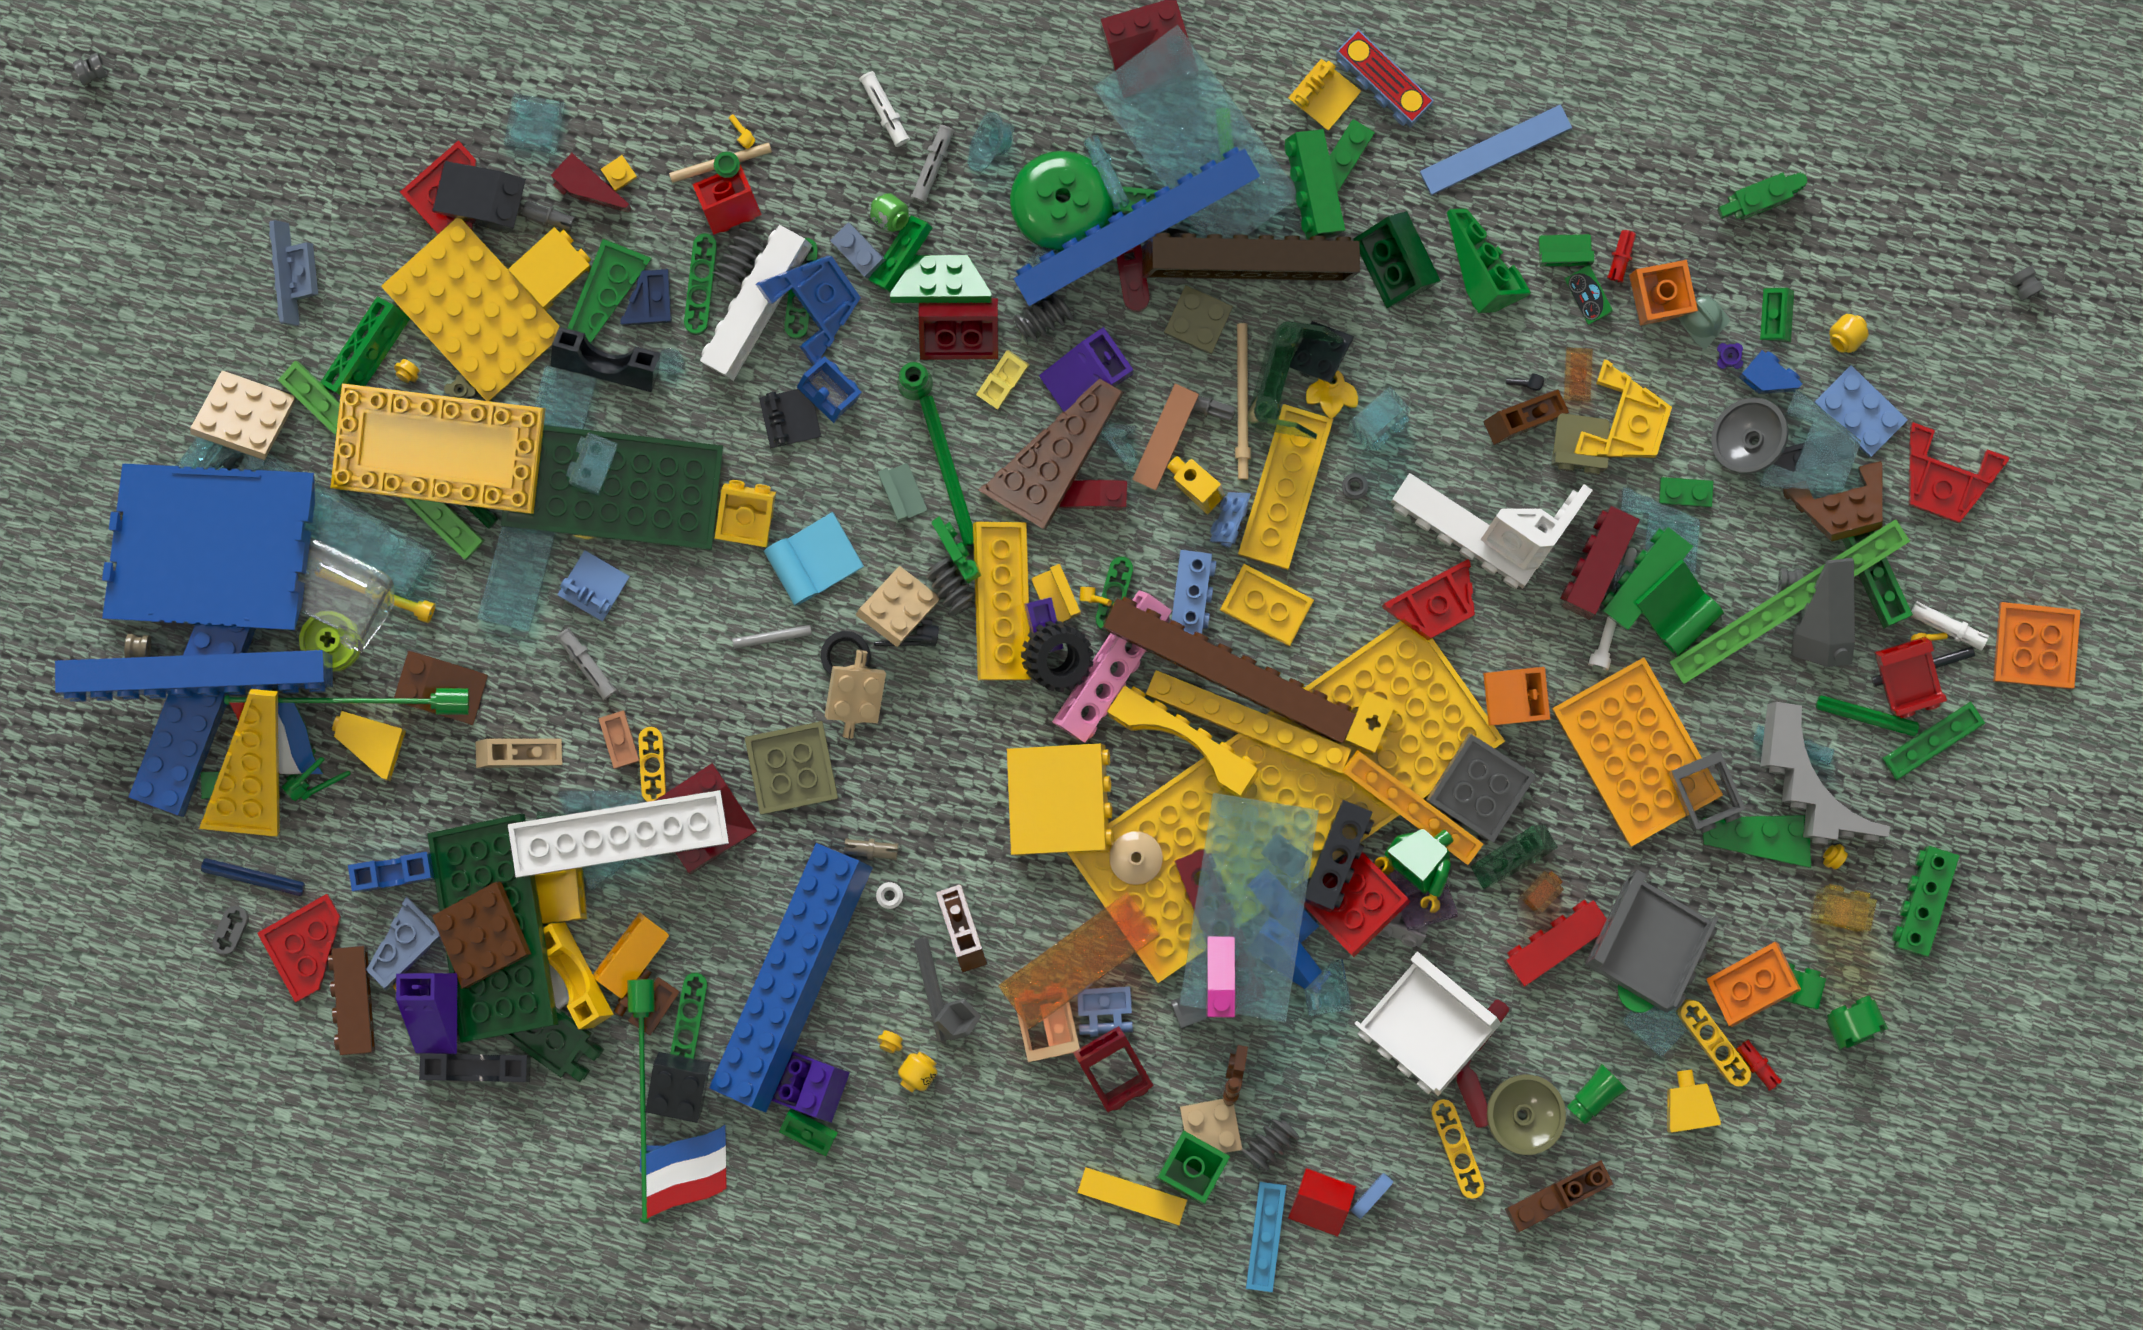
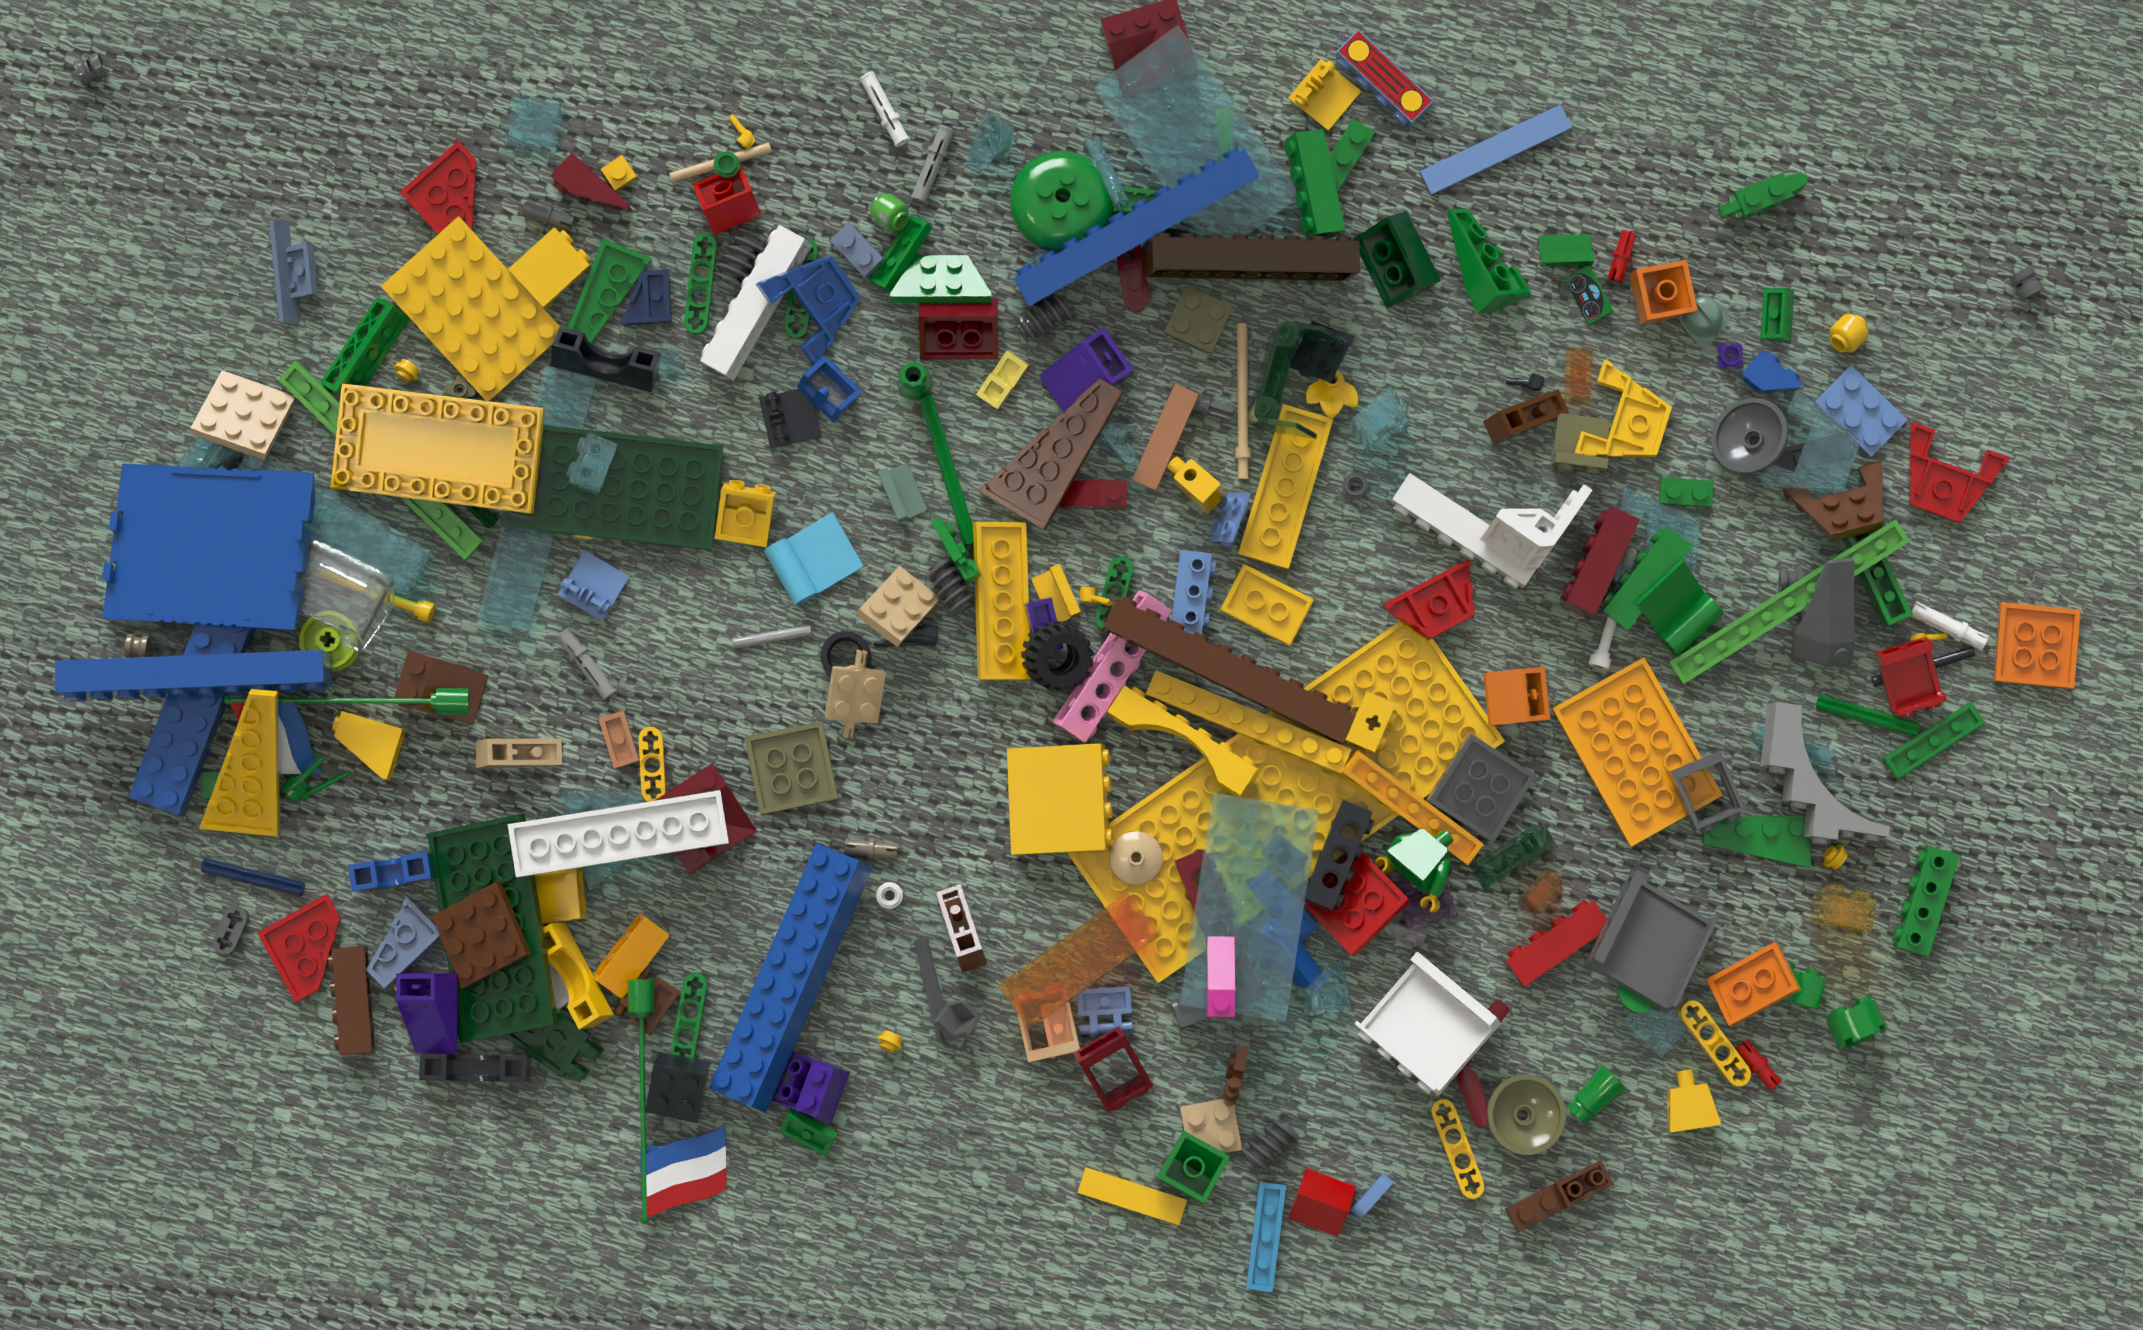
(479, 196): black slope -> none
(917, 1072): yellow head -> none

